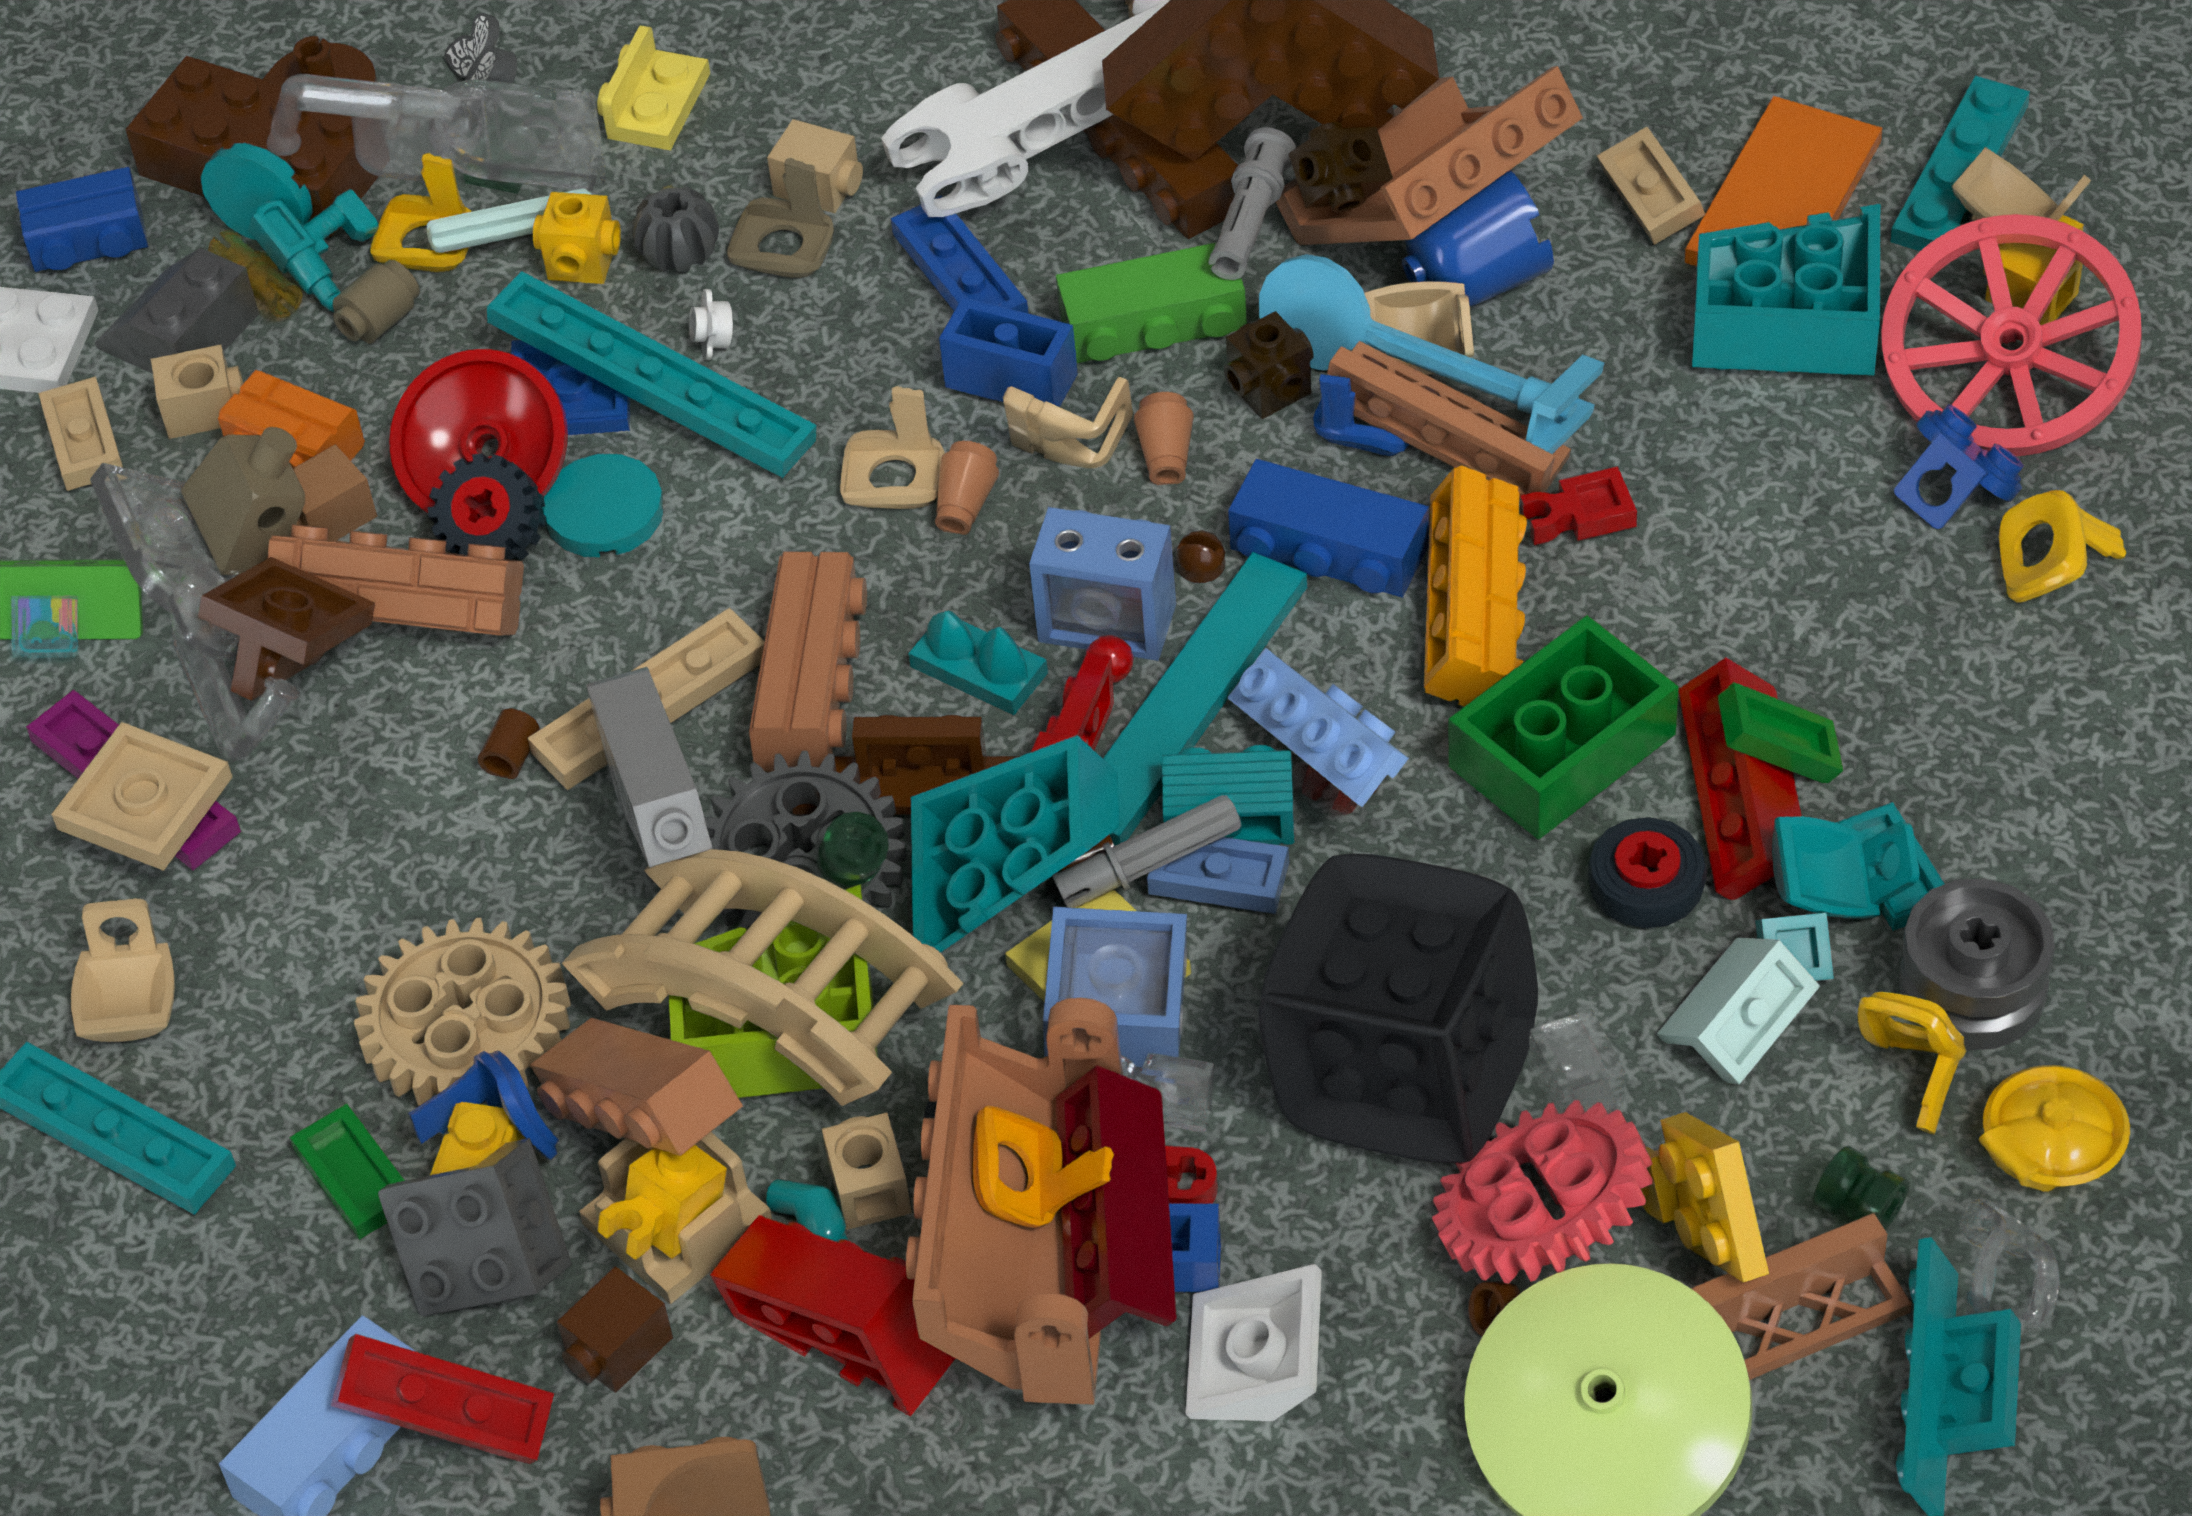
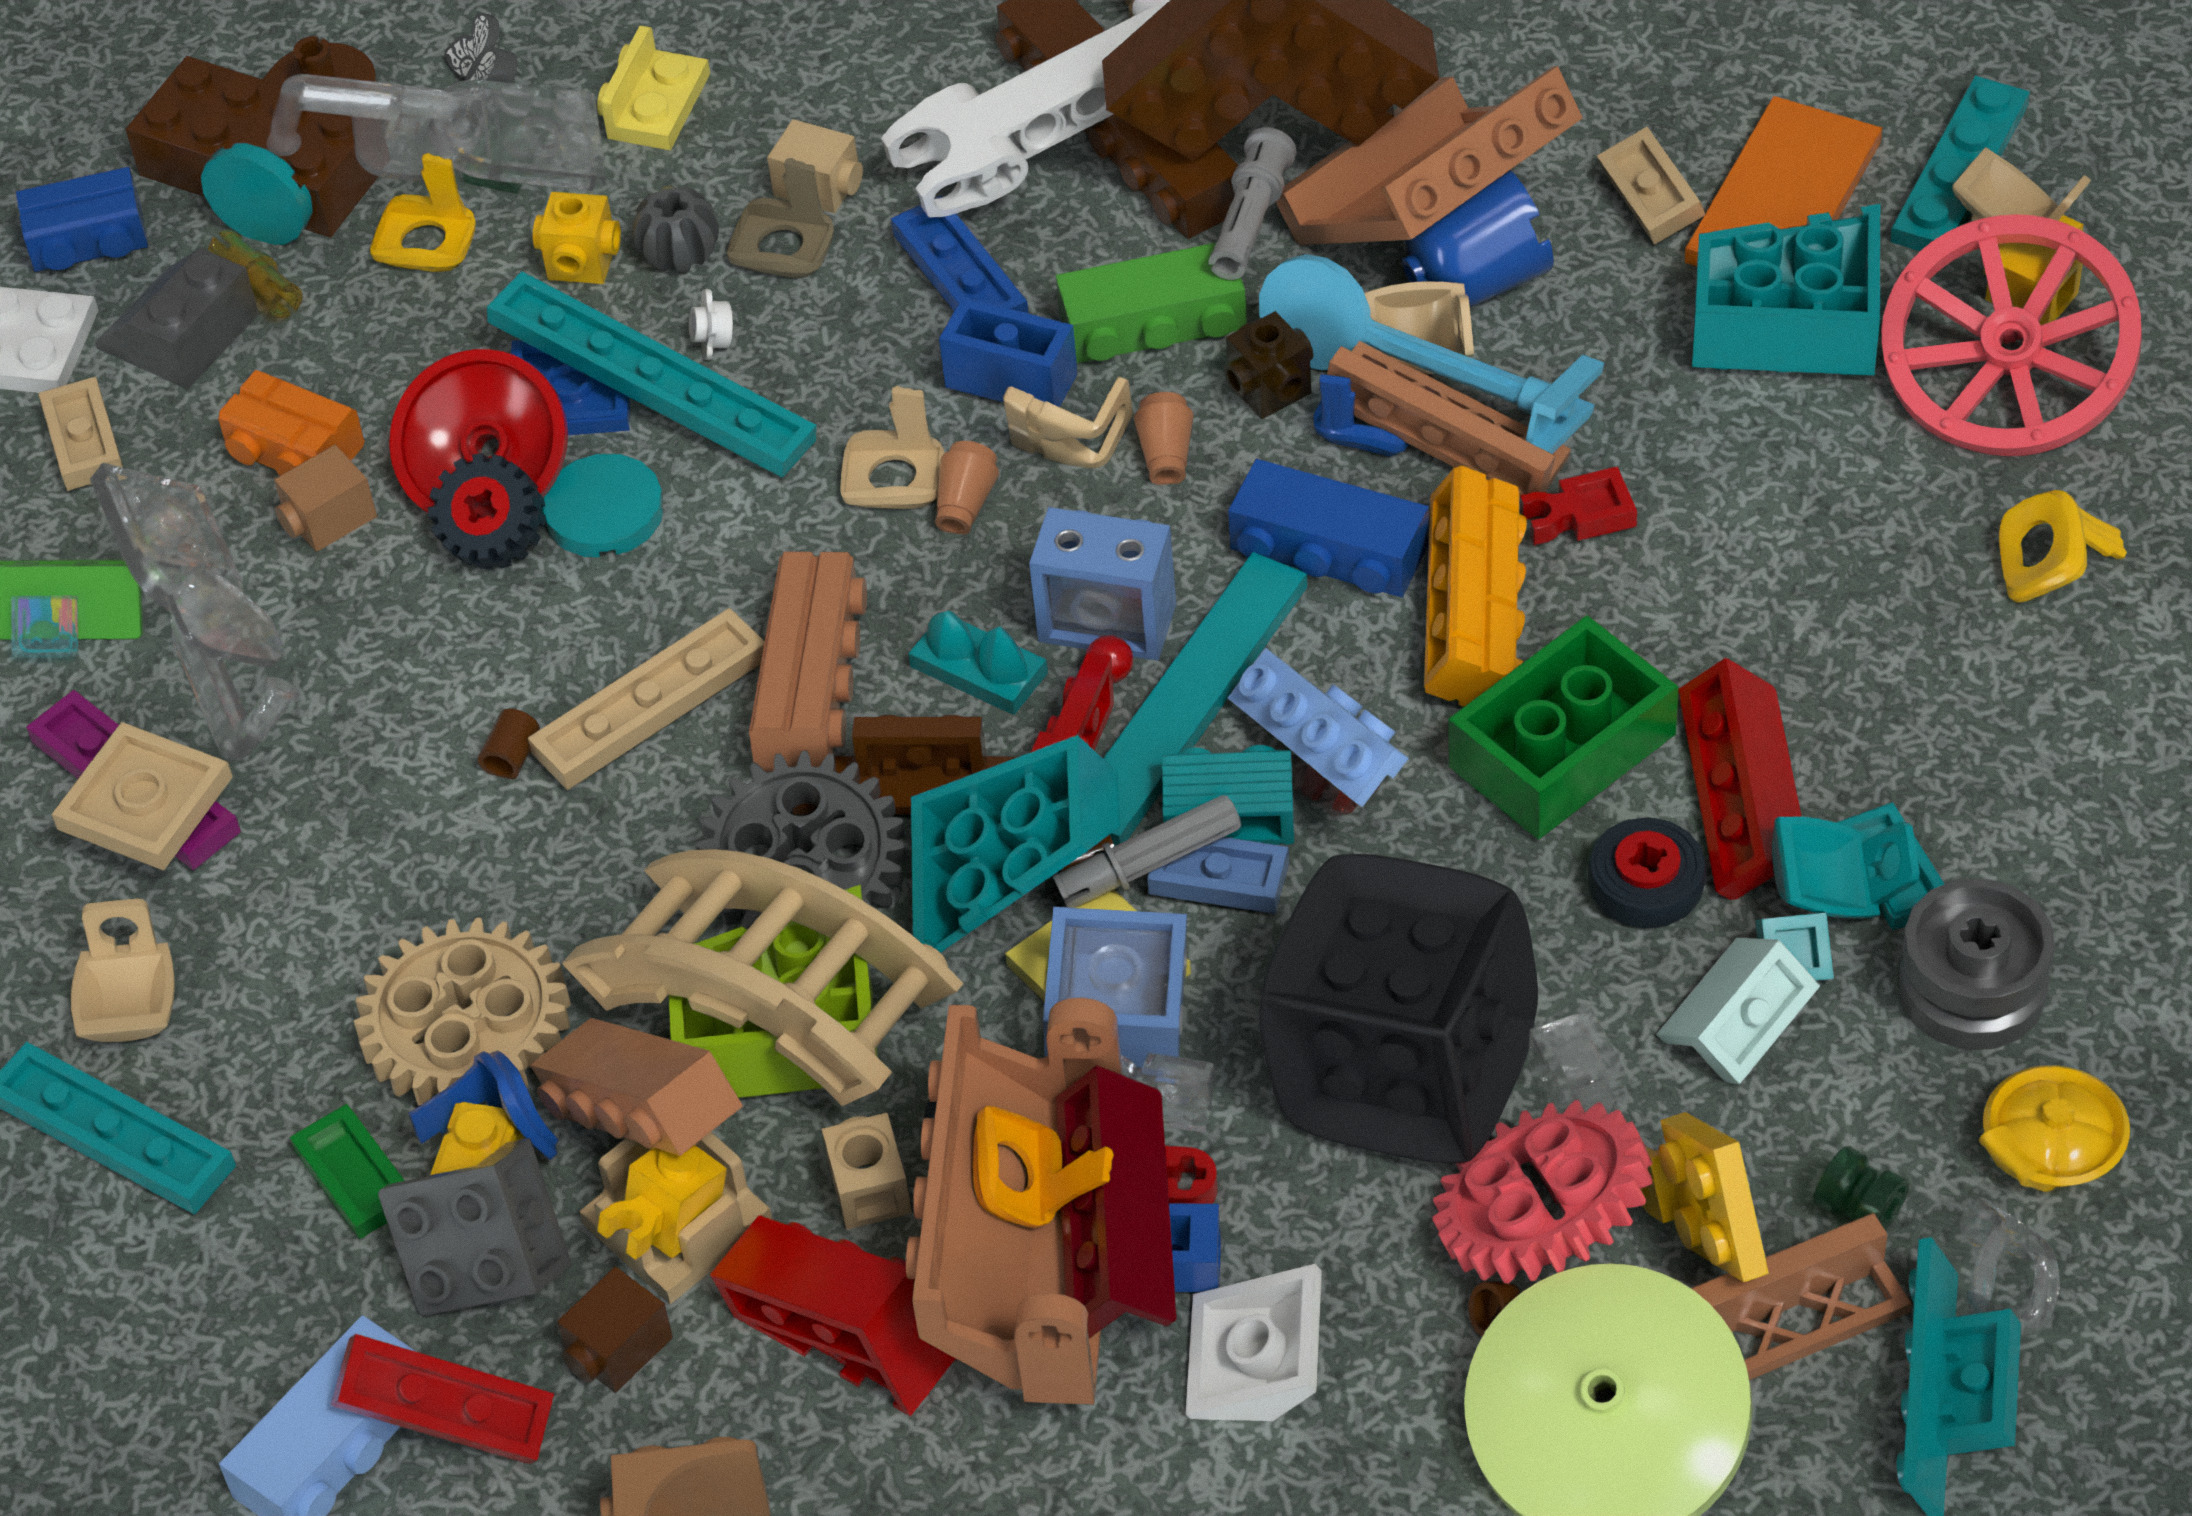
(194, 389): tan brick -> none
(245, 497): dark tan torso -> none
(282, 621): reddish brown bracket -> none
(299, 247): teal piece -> none
(375, 301): dark tan brick -> none
(413, 583): nougat brick -> none
(487, 224): light aqua axle -> none
(648, 768): light grey slope -> none
(811, 1204): teal arm -> none
(847, 861): clear green wheel -> none
(1200, 557): reddish brown hinge -> none
(1340, 166): dark brown brick -> none
(1780, 733): green tile -> none
(1935, 1036): yellow piece -> none
(1953, 444): blue bracket -> none

